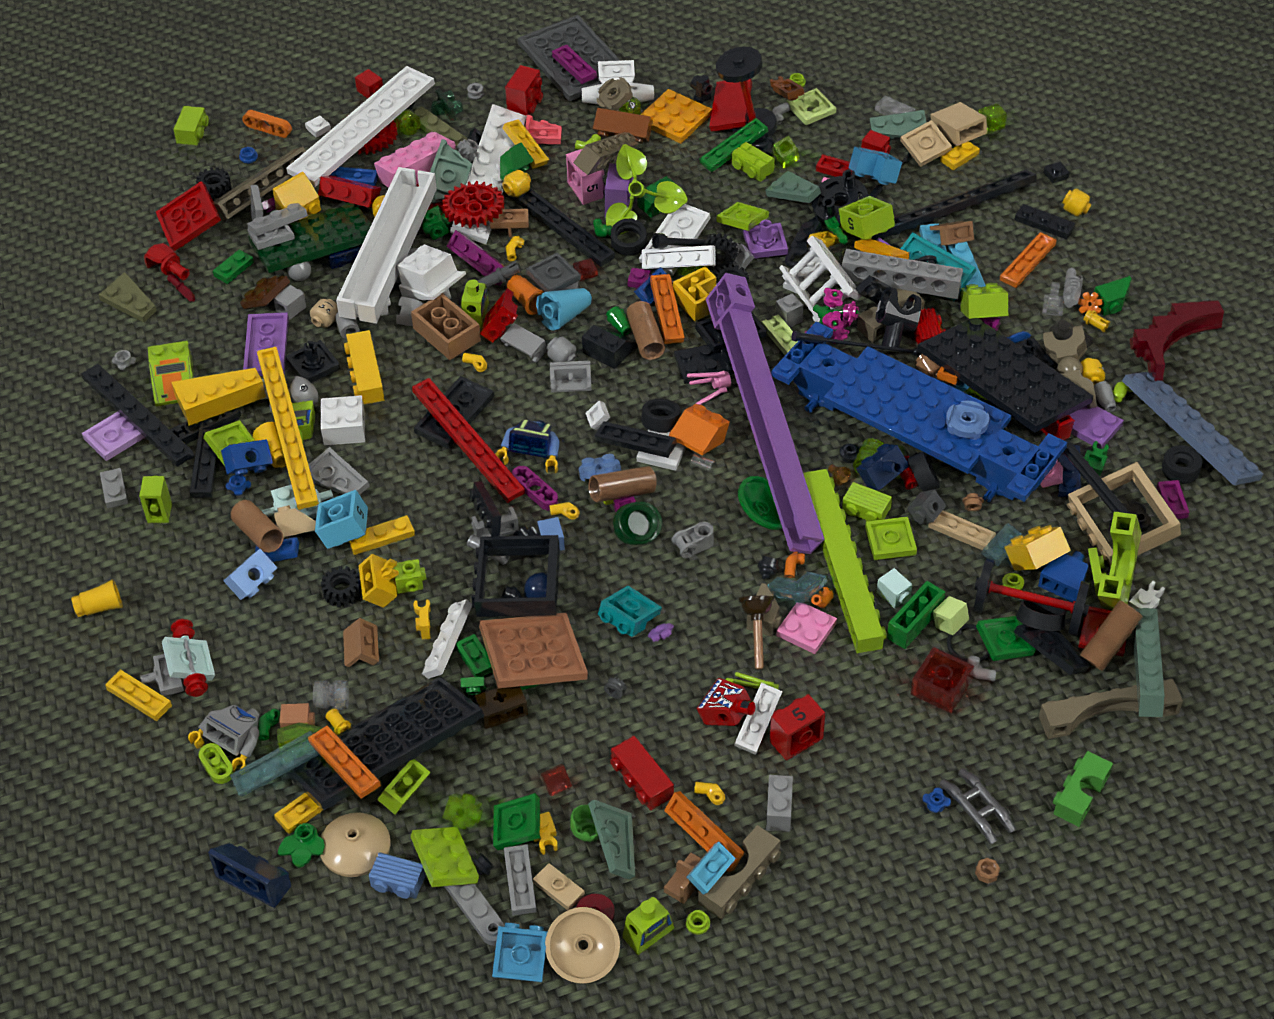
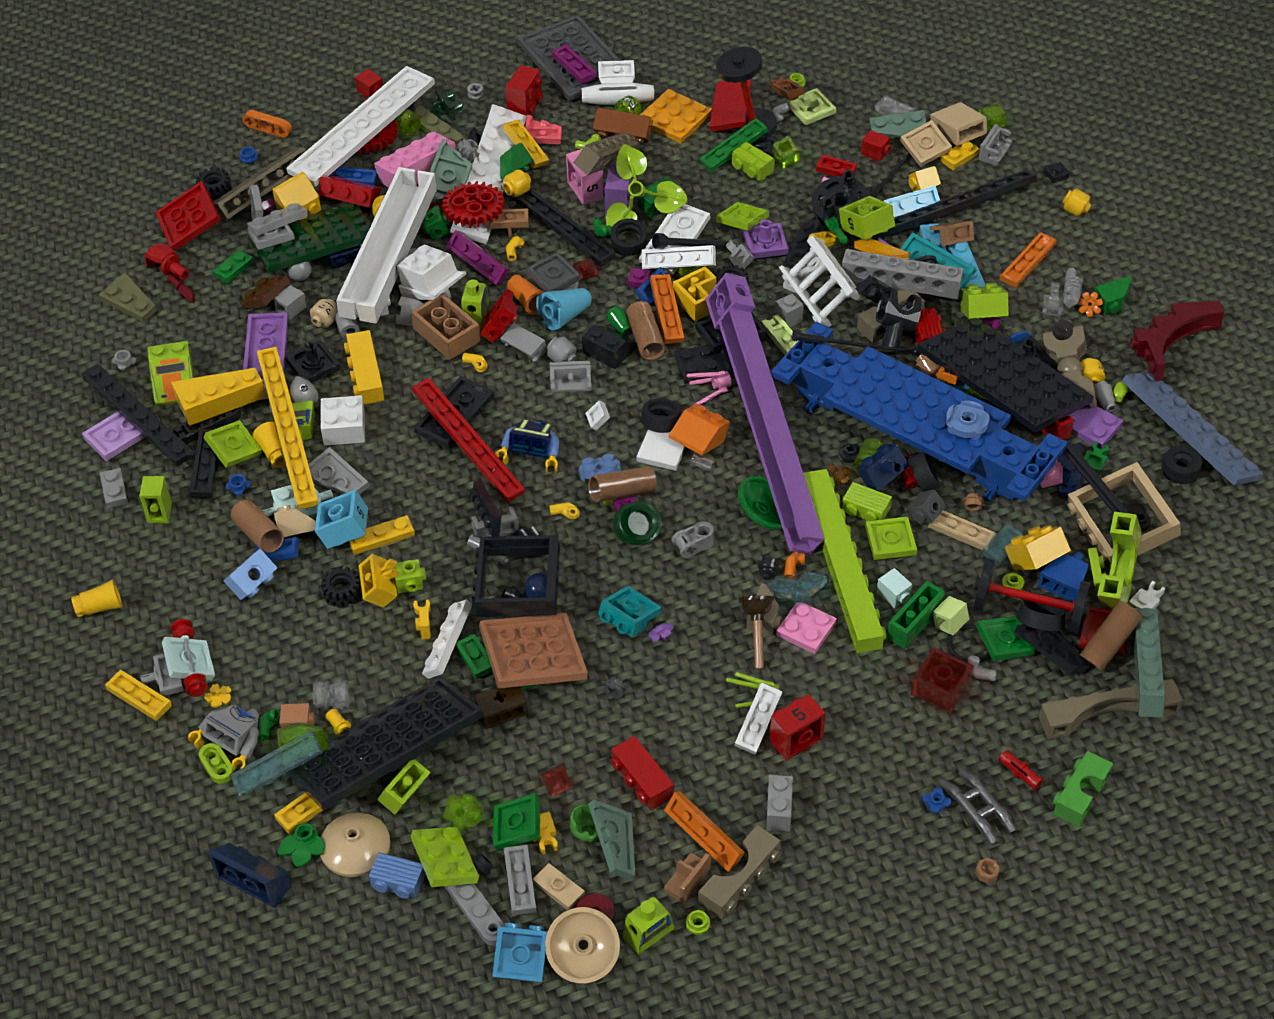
(190, 125): lime brick -> none
(218, 696): none -> yellow plant
(256, 451): blue brick -> none
(318, 126): white plate -> none
(344, 762): orange tile -> none
(361, 643): medium nougat panel -> none
(473, 685): green plate -> none
(500, 275): dark grey pin -> none
(537, 496): magenta beam -> none
(551, 527): medium blue brick -> none
(622, 94): dark tan plate -> none
(635, 439): black plate -> none
(702, 88): black plate -> none
(710, 868): medium azure plate -> none
(712, 791): yellow arm -> none
(724, 245): black tyre -> none
(725, 704): red torso -> none
(793, 188): sand green wing -> none
(823, 598): orange arm -> none
(836, 319): dark pink plant -> none
(877, 164): dark azure brick -> none
(913, 200): none -> medium azure plate
(924, 179): none -> yellow brick
(995, 145): none -> light grey hinge
(1032, 779): none -> red pin
(1044, 221): black plate -> none
(1096, 320): yellow pin -> none
(1174, 498): magenta plate -> none

